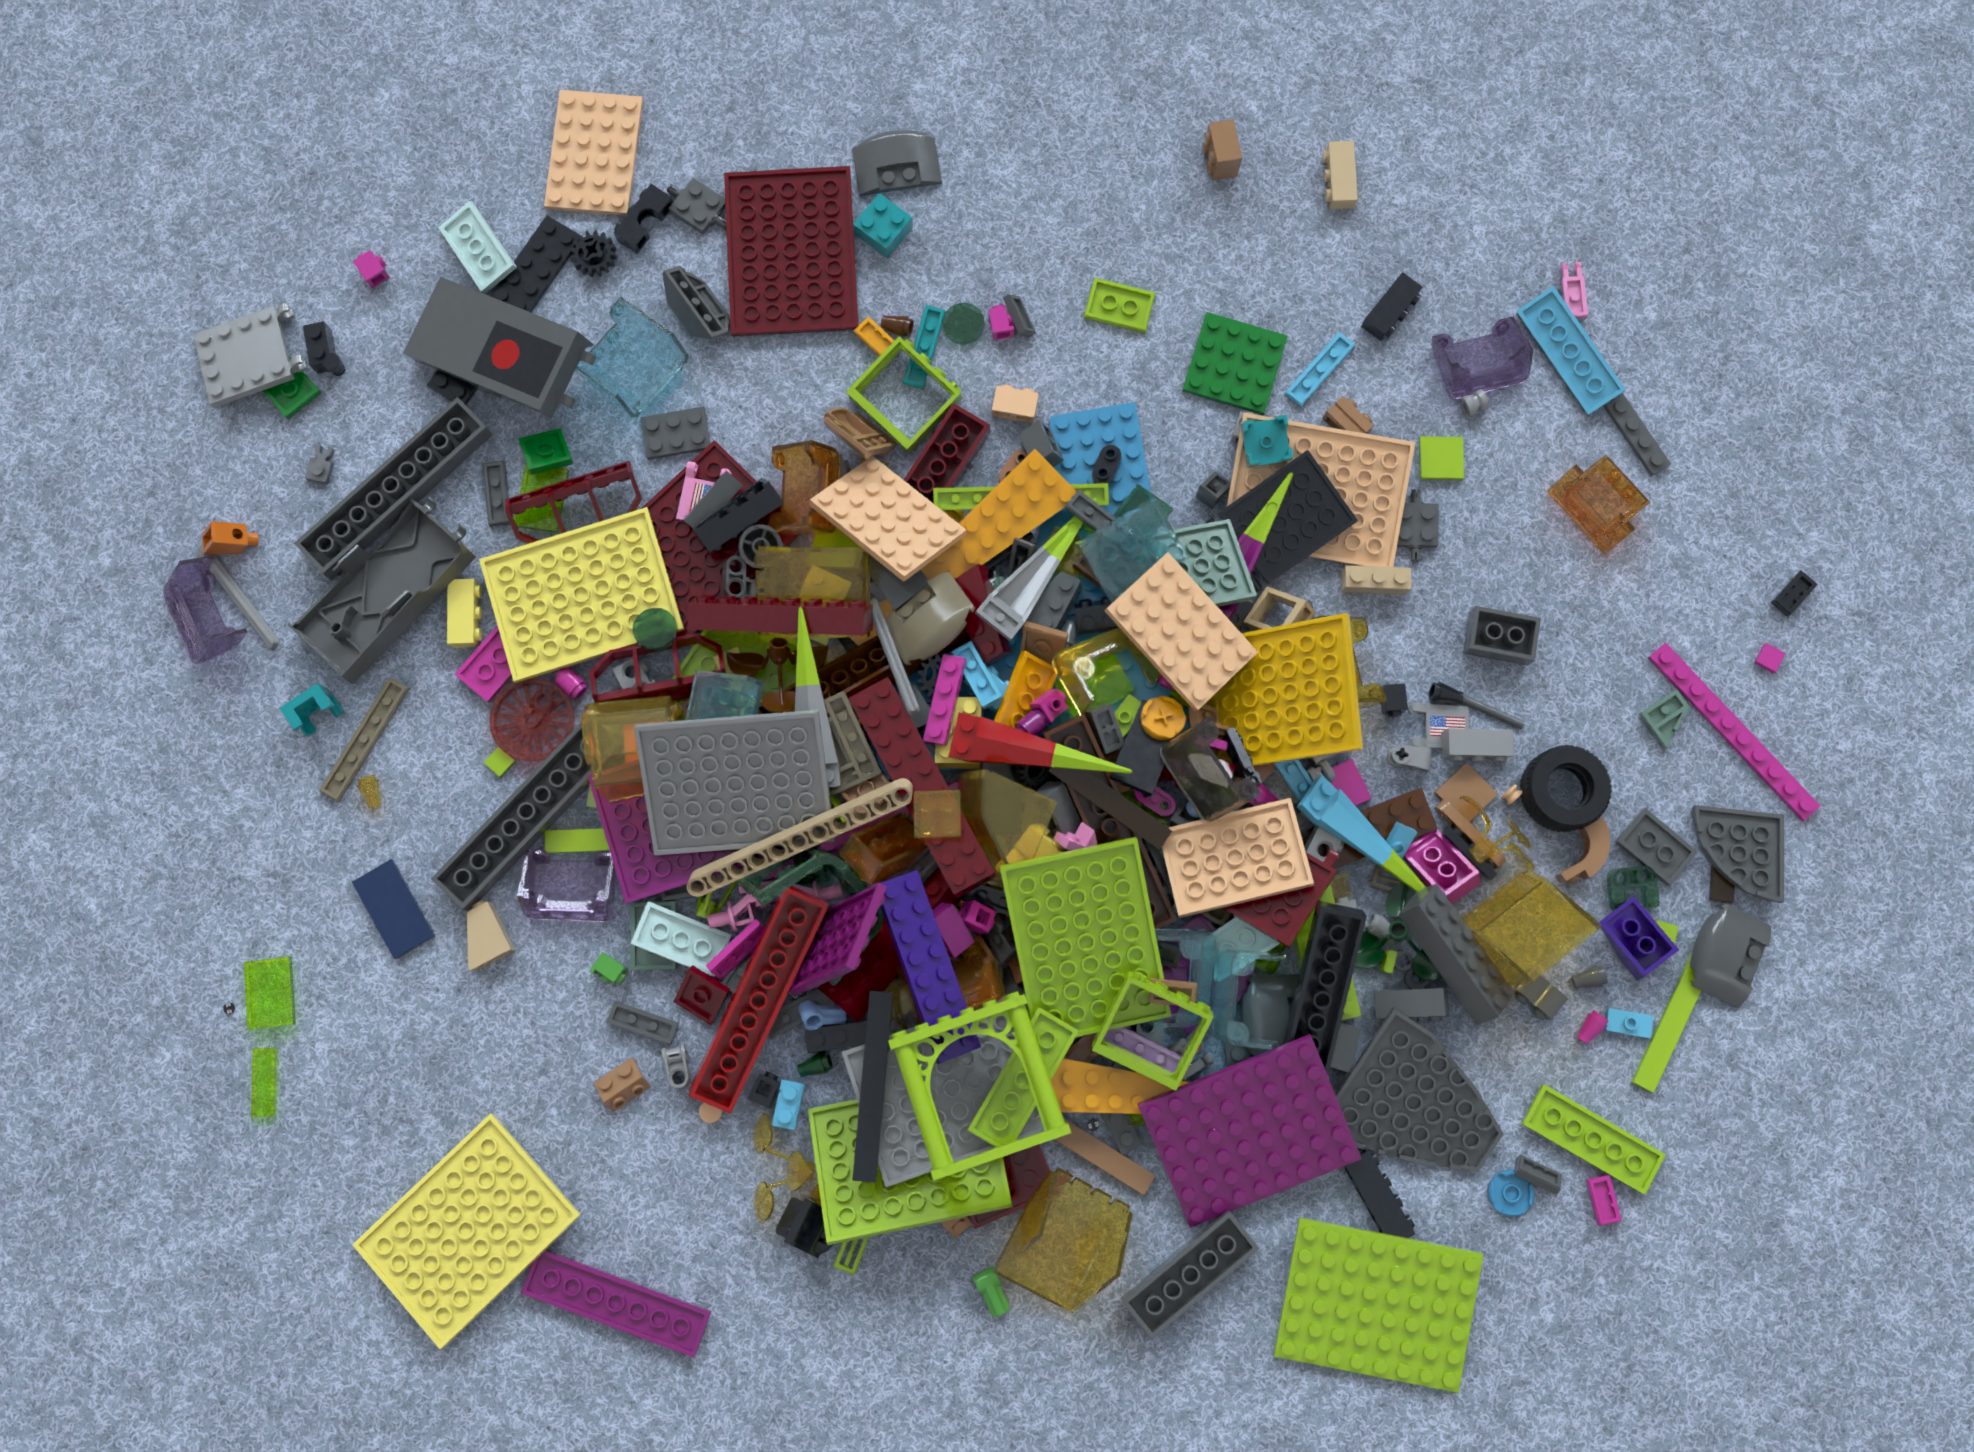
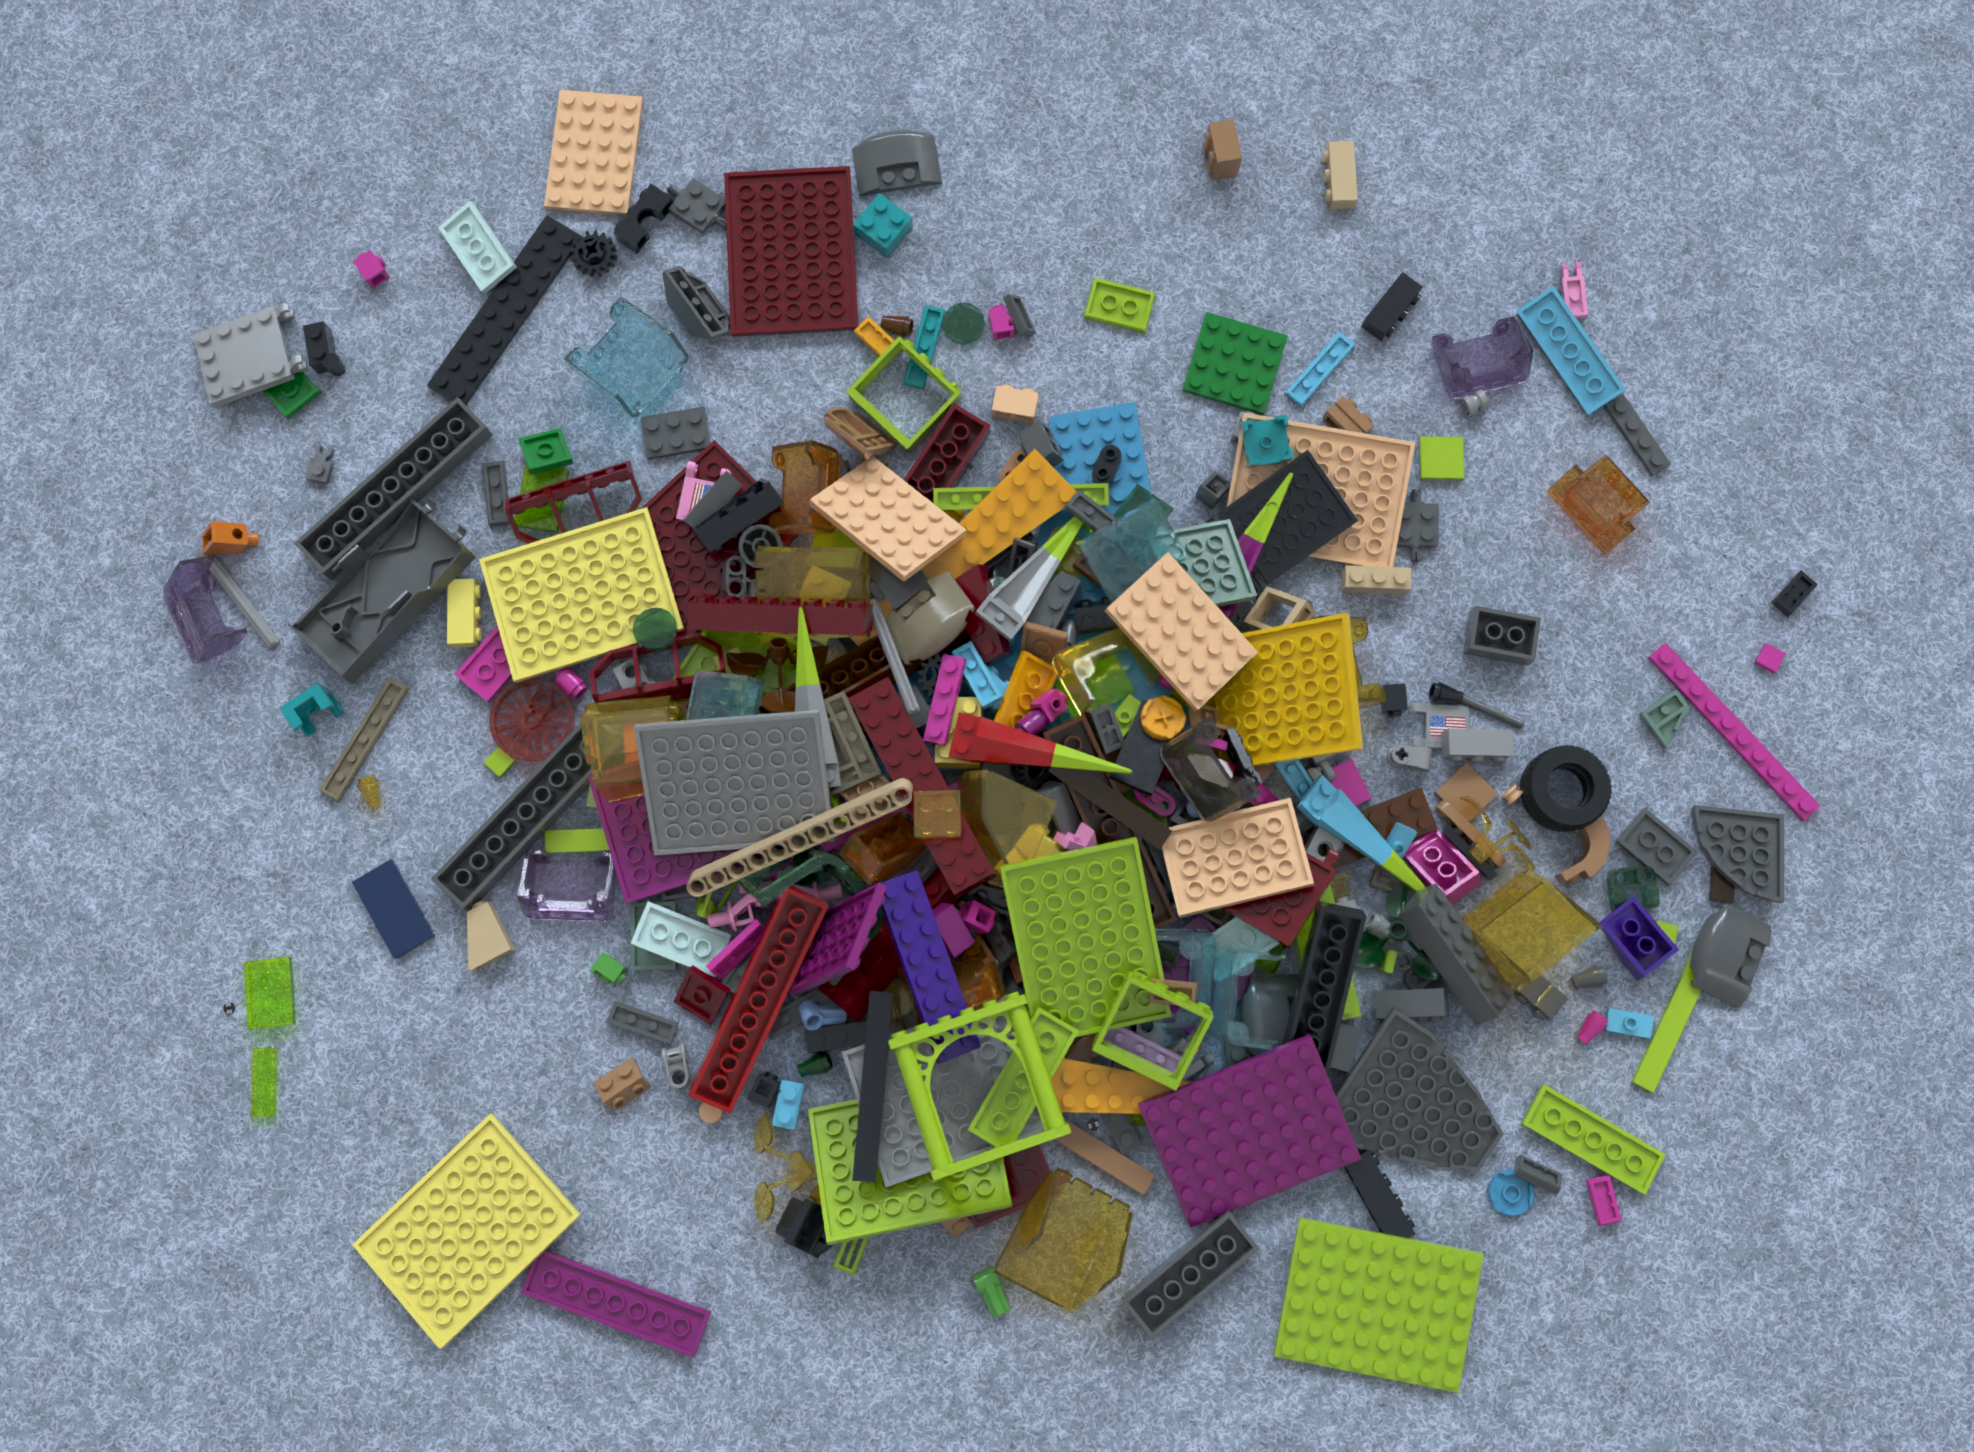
(498, 347): dark grey piece -> none

